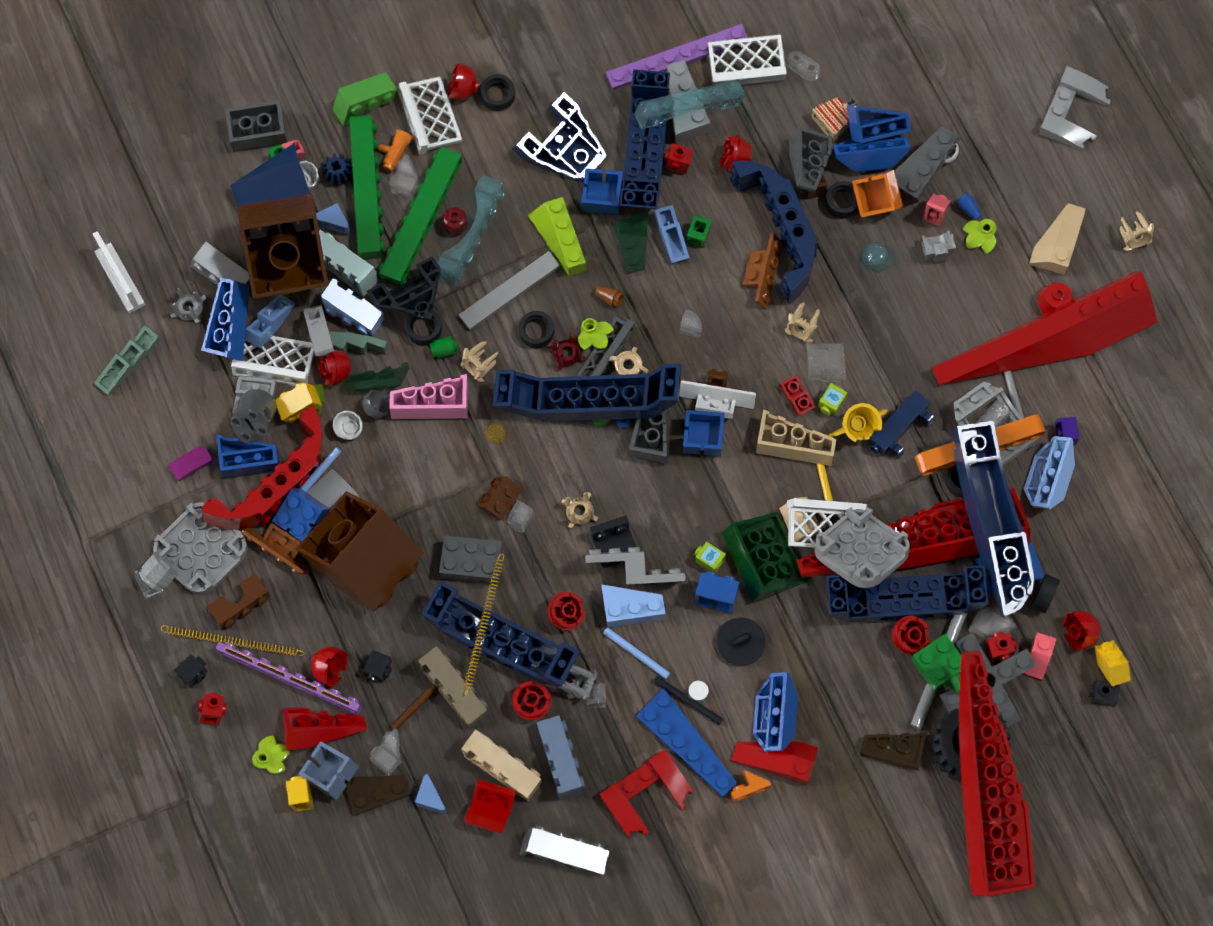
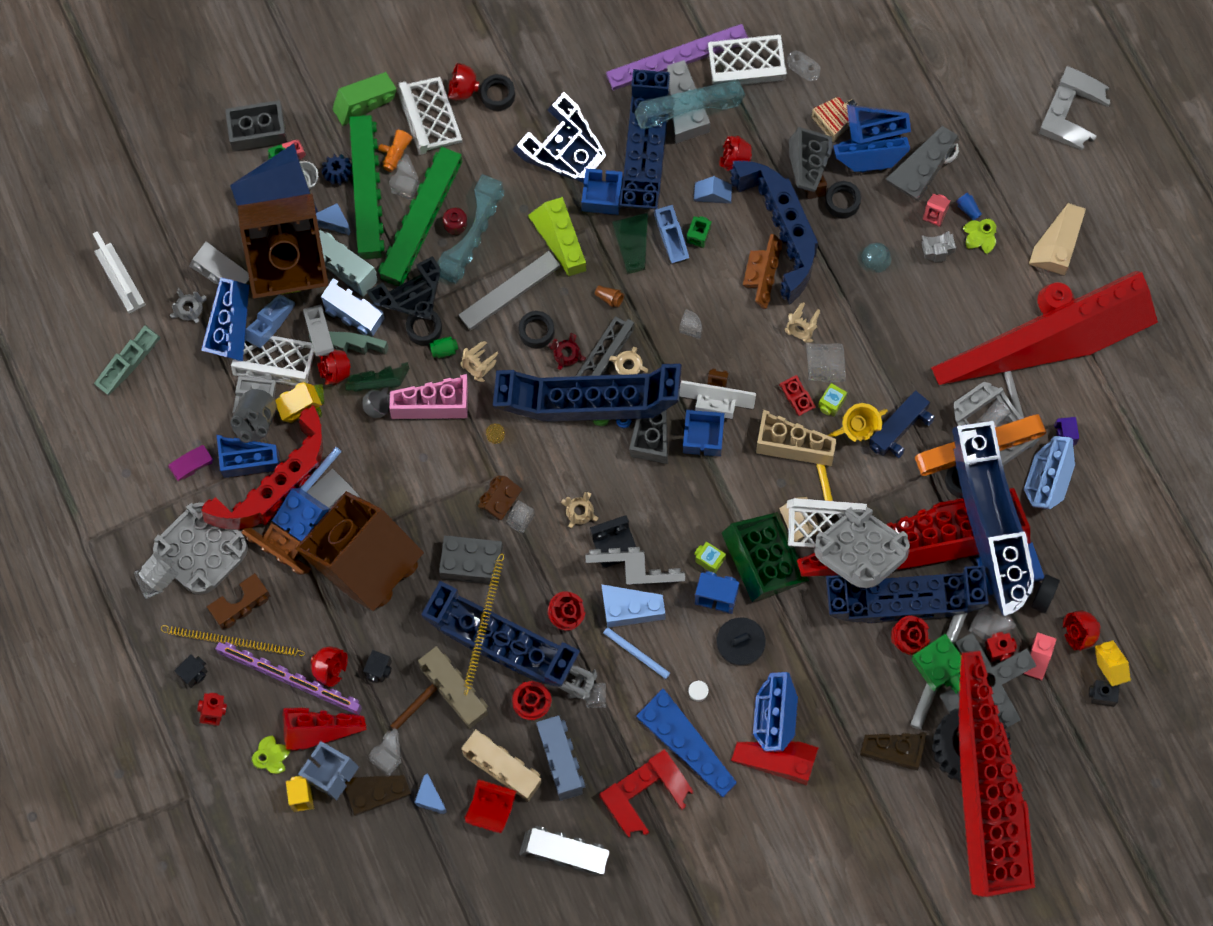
(347, 425): white hair -> none
(594, 336): lime plate -> none
(678, 158): red brick -> none
(688, 700): black bar -> none
(713, 190): none -> medium blue slope
(755, 785): orange slope -> none
(877, 193): orange piece -> none
(1130, 236): tan piece -> none

